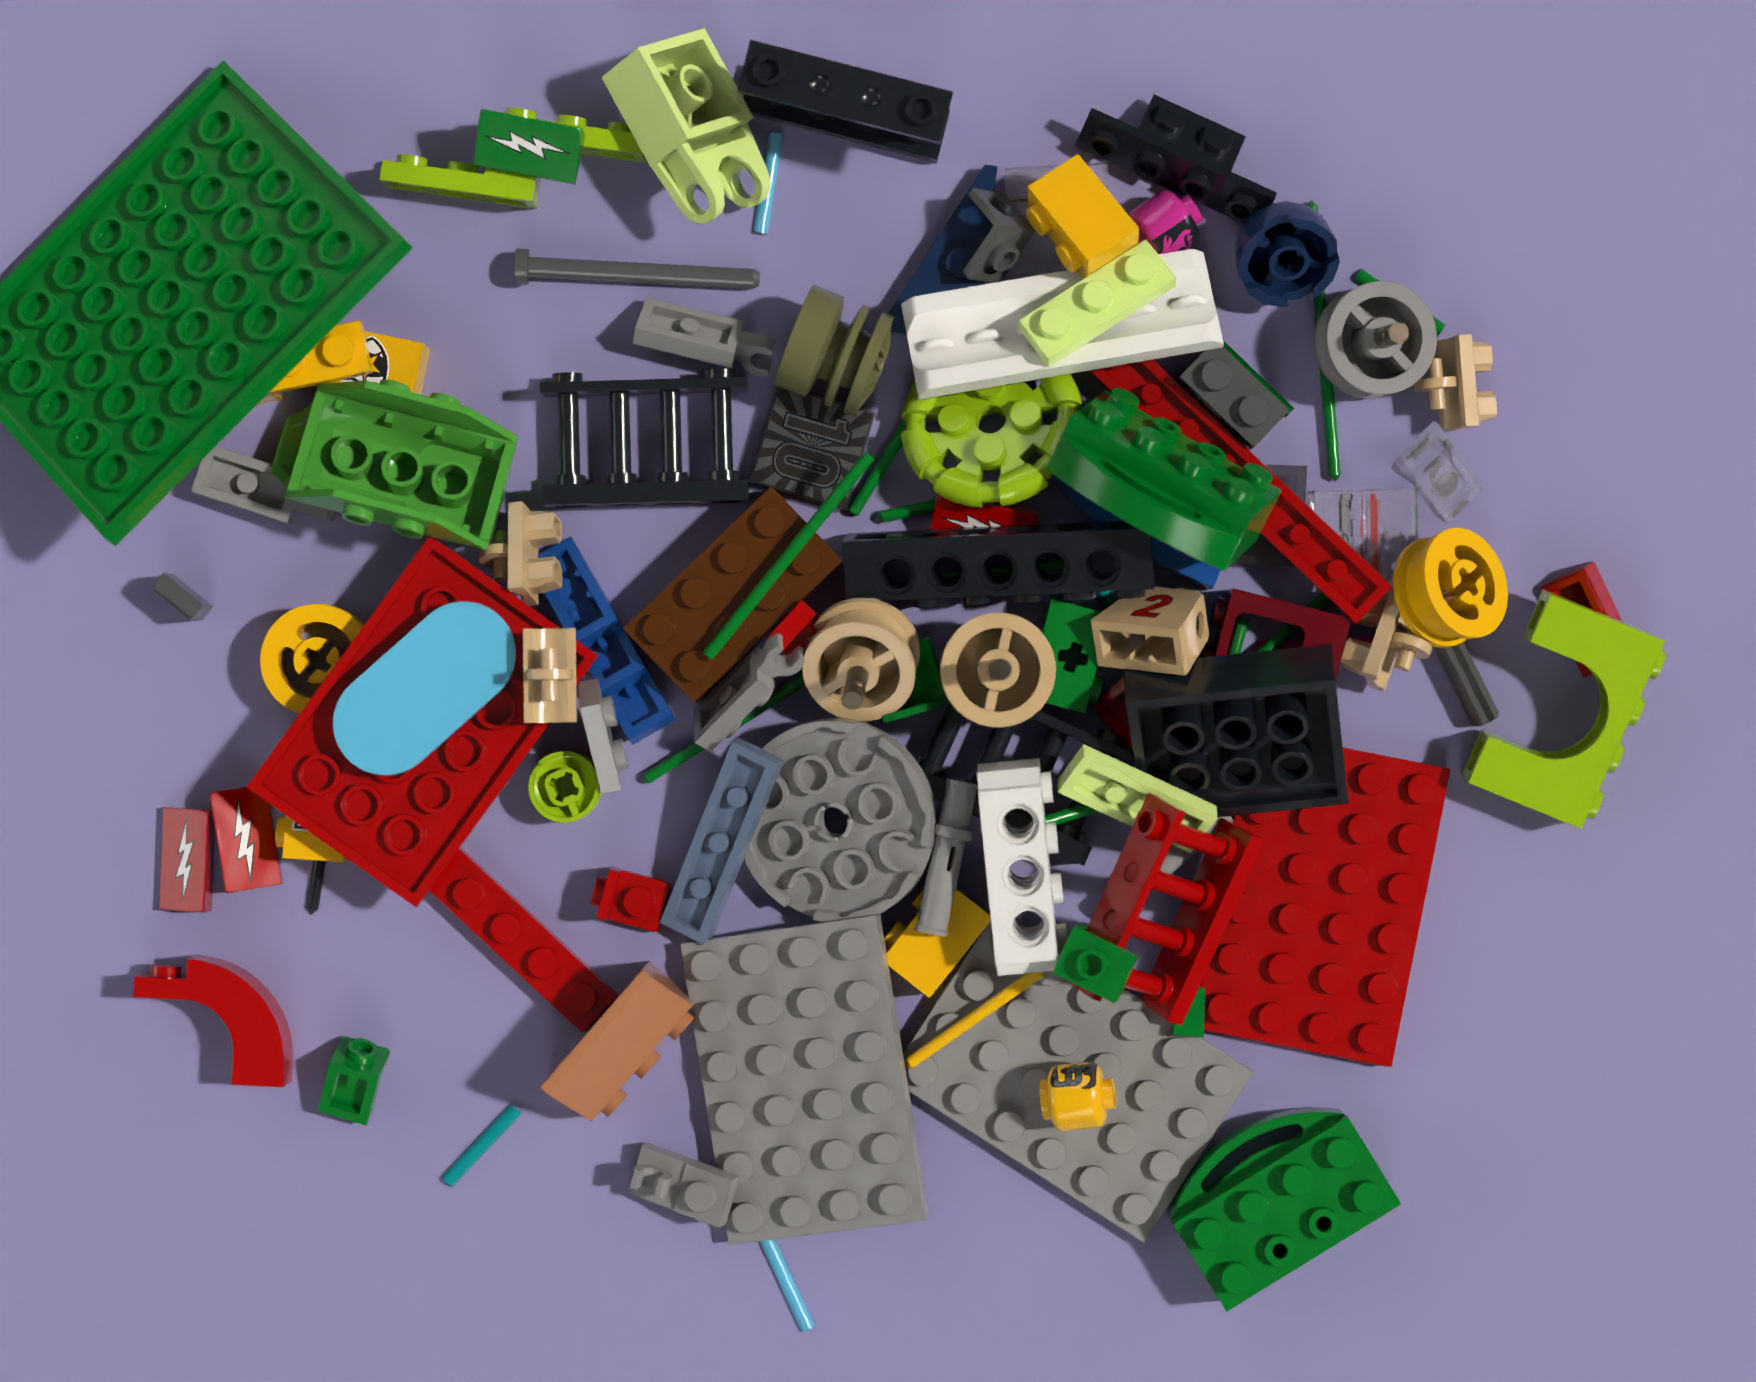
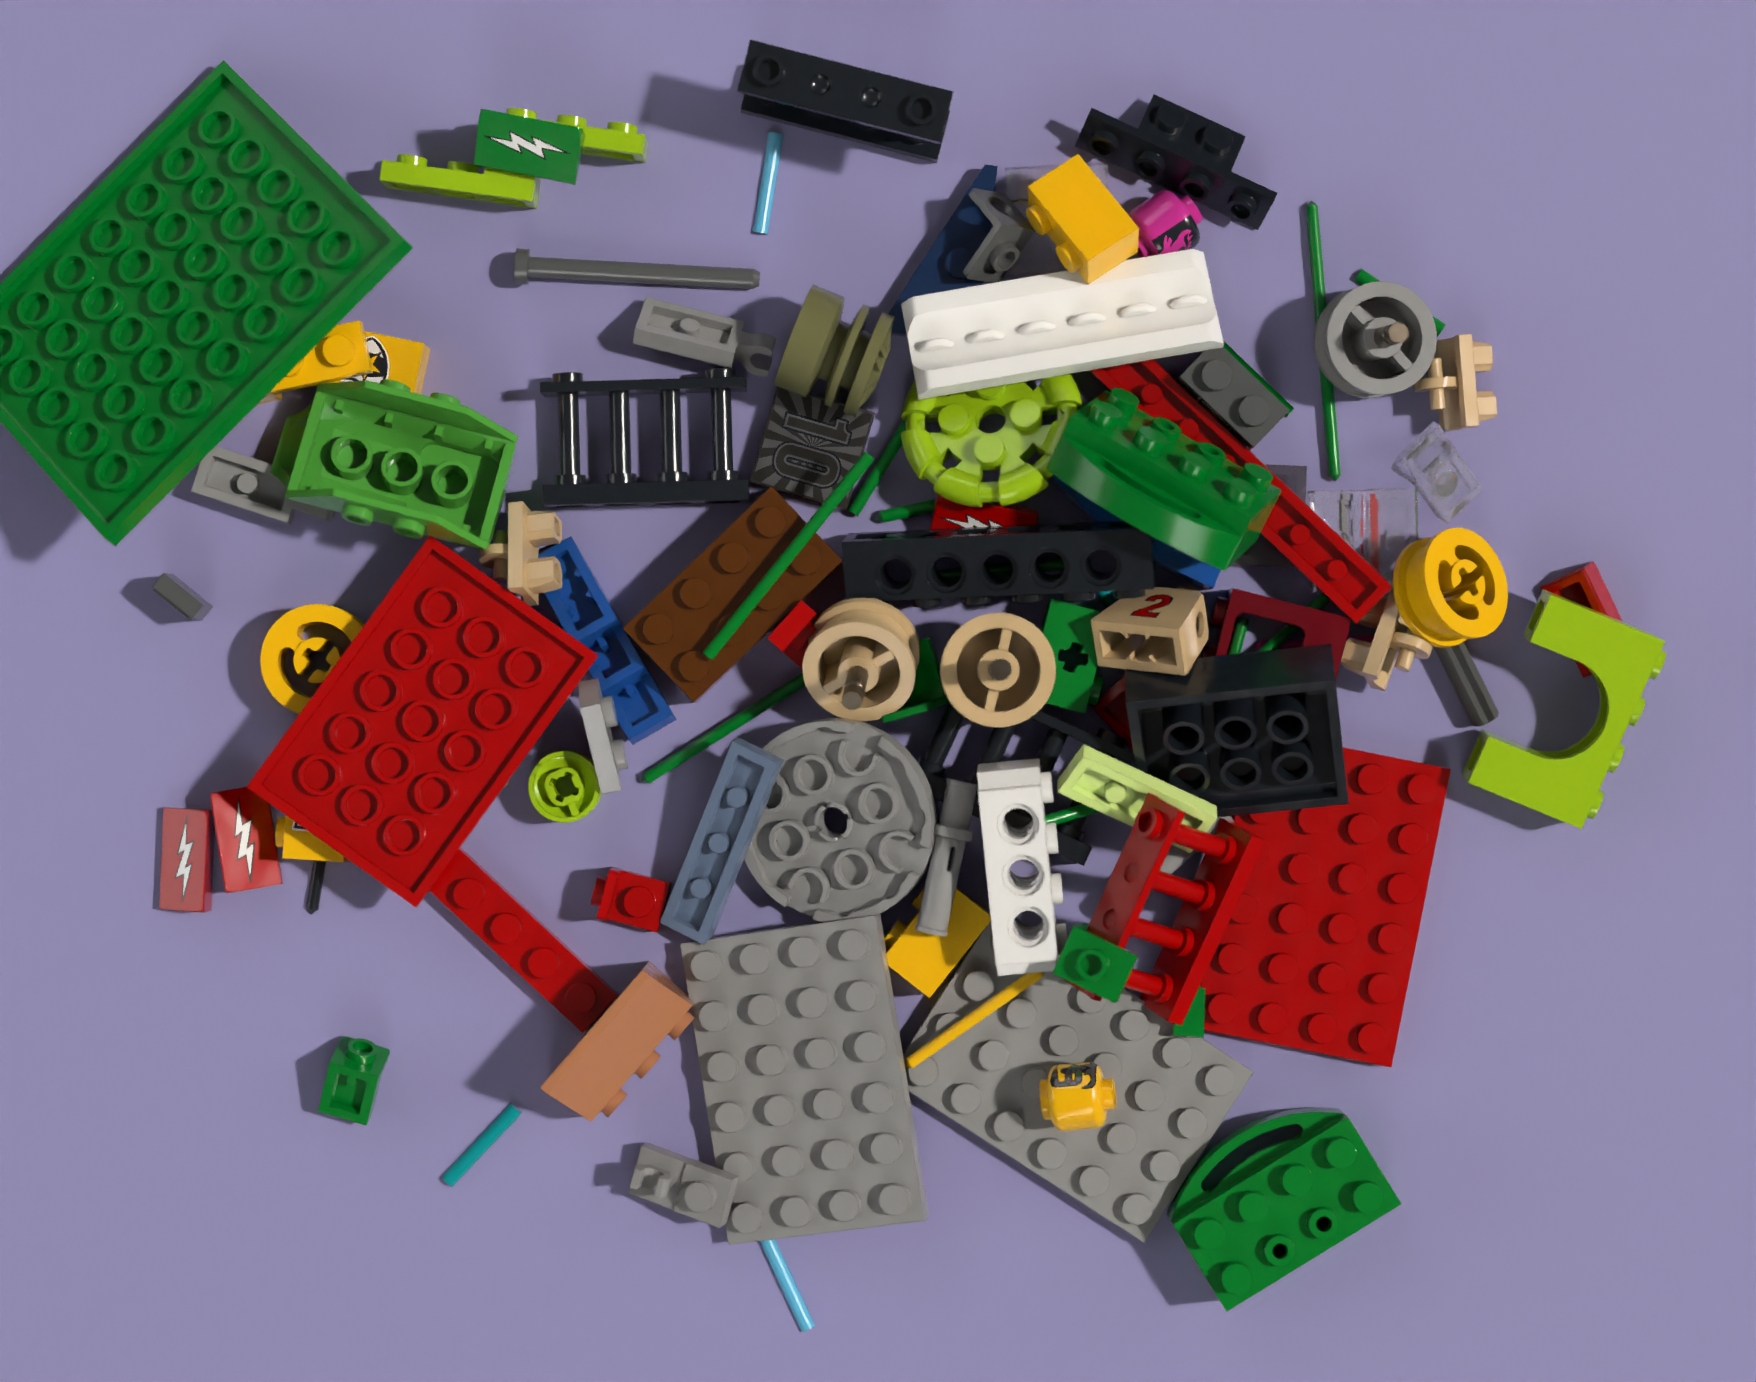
(246, 1006): red arch -> none
(424, 688): medium azure tile -> none
(550, 675): tan hips -> none
(689, 122): yellowish green brick -> none
(742, 690): light grey plate -> none
(1097, 303): yellowish green plate -> none
(1286, 253): dark blue cylinder -> none

